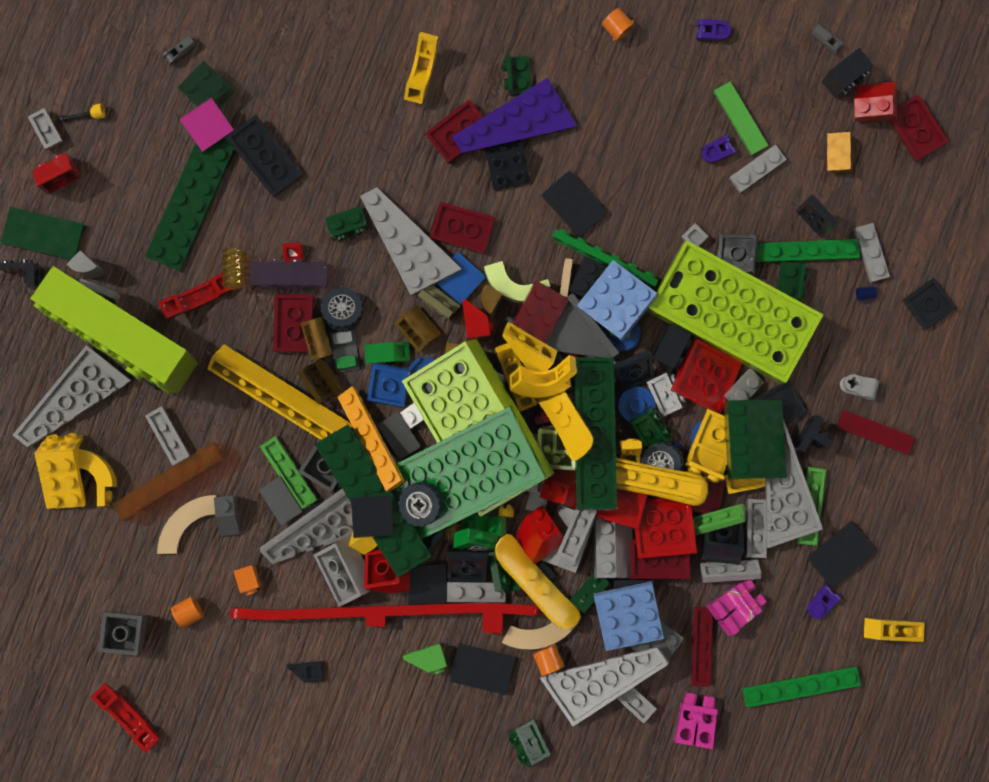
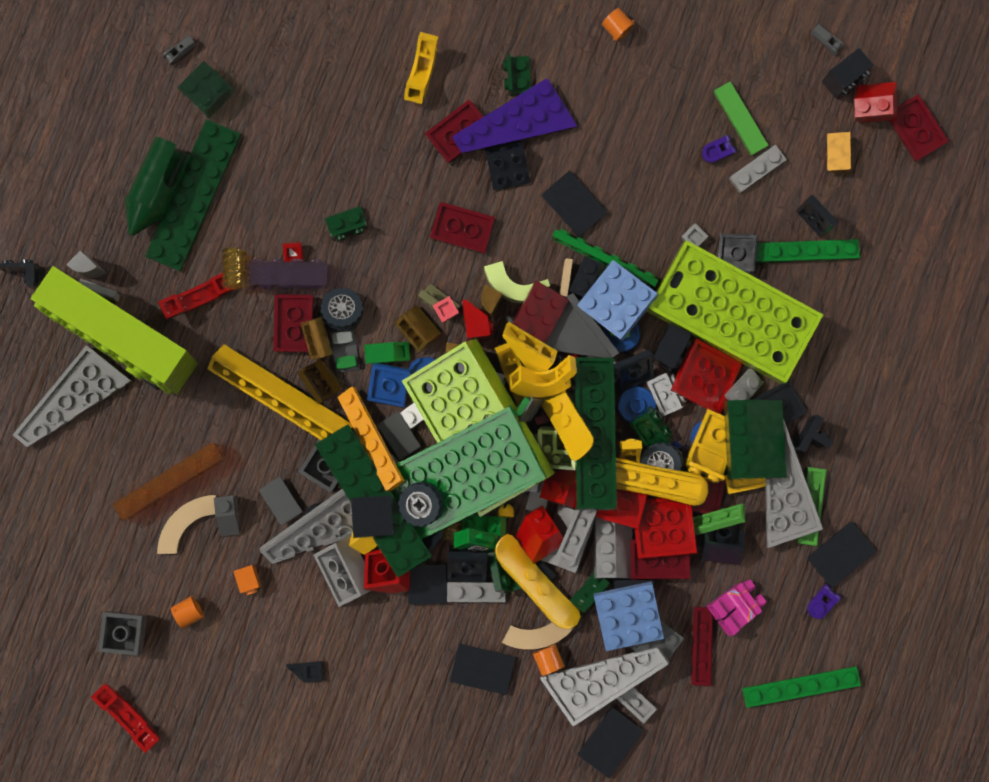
(42, 233): dark green tile -> none
(45, 129): light grey plate -> none
(56, 173): red slope -> none
(60, 471): yellow bracket -> none
(97, 111): hinge -> none
(102, 473): yellow arch -> none
(154, 185): none -> dark green piece
(167, 435): light grey plate -> none
(206, 124): dark pink tile -> none
(264, 156): black tile -> none
(288, 472): bright green tile -> none
(376, 615): red piece -> none
(412, 251): light grey wing -> none
(428, 658): bright green slope -> none
(445, 309): none -> coral tile
(463, 283): blue tile -> none
(528, 408): none -> dark grey piece
(528, 743): dark green bracket -> none
(610, 742): none -> black tile
(696, 717): dark pink hips -> none
(719, 30): dark purple plate -> none
(730, 572): light grey plate -> none
(756, 529): light grey plate -> none
(791, 279): dark green bracket -> none
(862, 386): light grey piece -> none
(866, 293): clear blue hinge -> none
(871, 253): light grey plate -> none
(875, 432): dark red tile -> none
(894, 630): yellow slope -> none
(929, 304): black tile -> none

